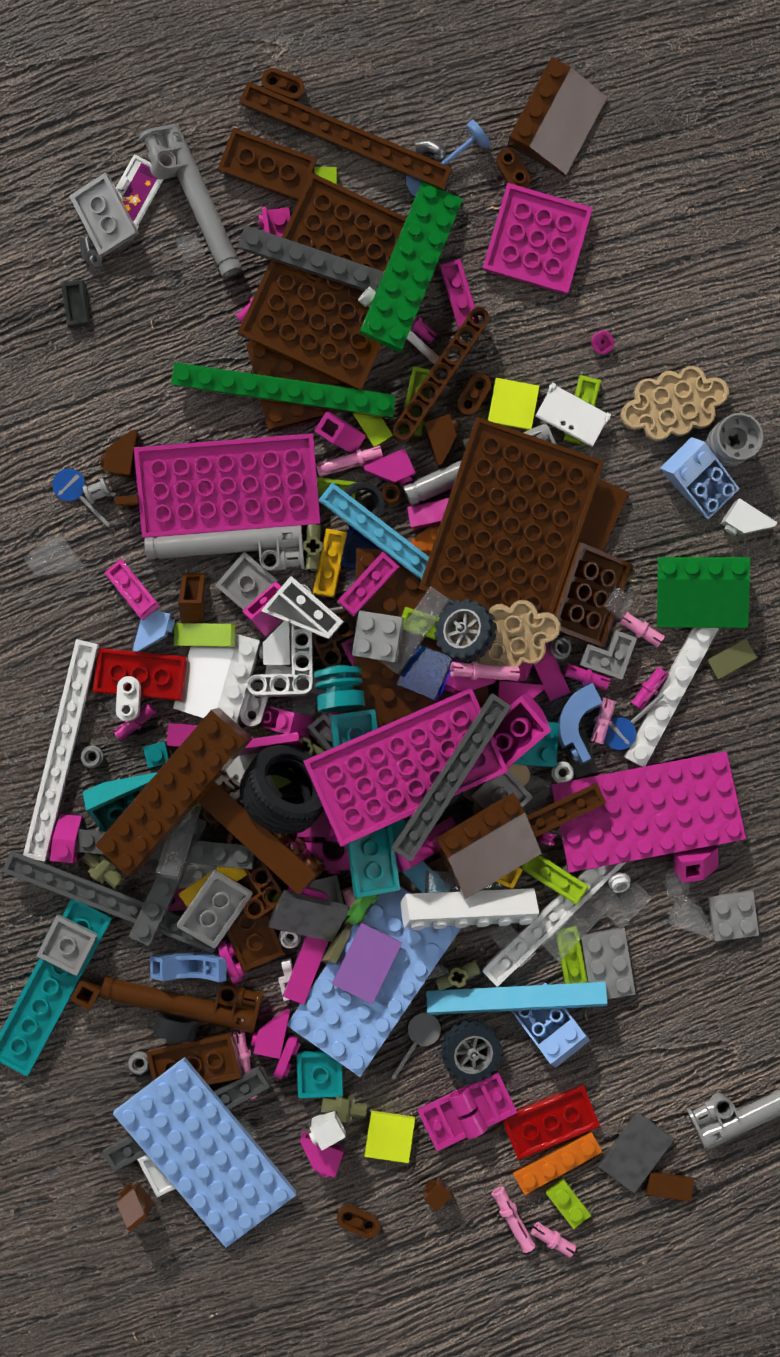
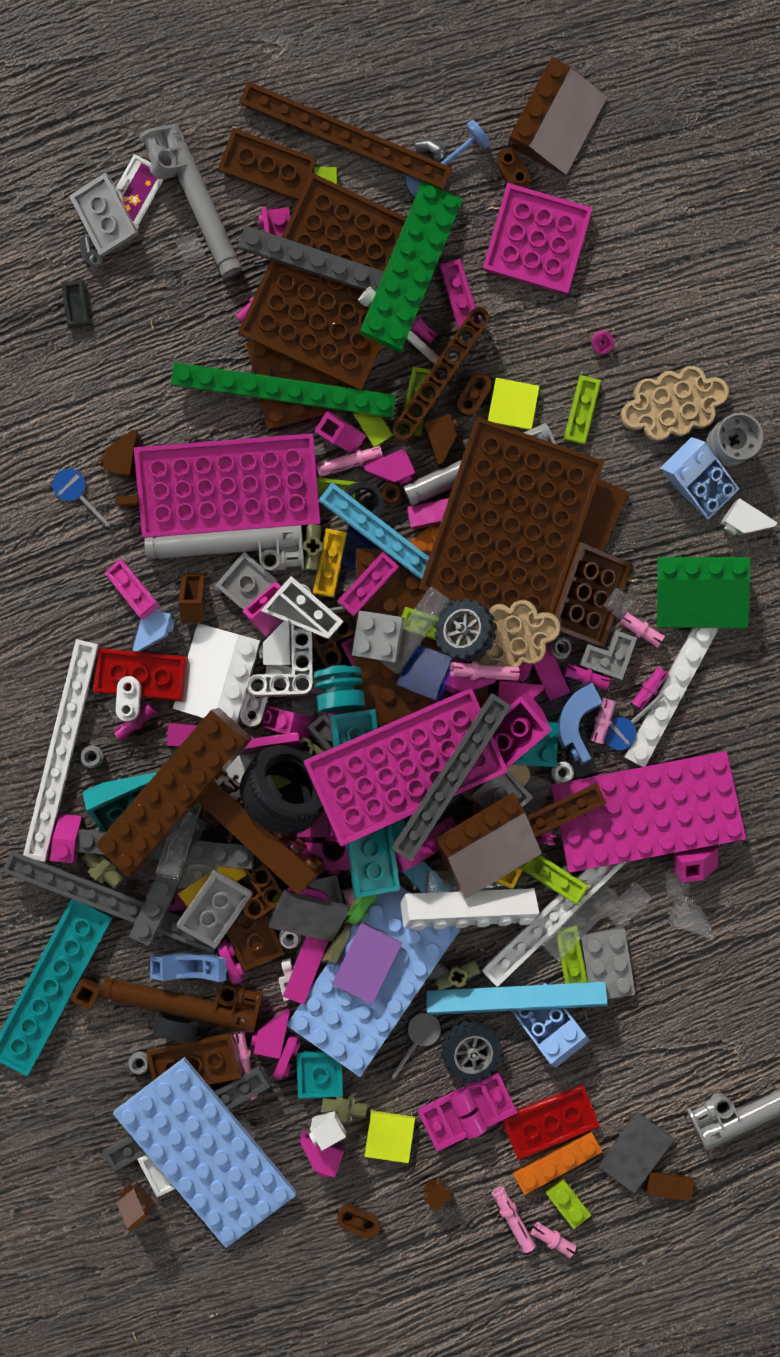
(53, 557): clear wing -> none
(67, 945): light grey plate -> none
(88, 491): light grey bush -> none
(156, 754): teal plate -> none
(204, 634): lime tile -> none
(284, 83): reddish brown plate -> none
(512, 944): clear tile -> none
(575, 413): white door -> none
(619, 882): white plate -> none
(731, 658): olive tile -> none
(733, 915): light grey plate -> none

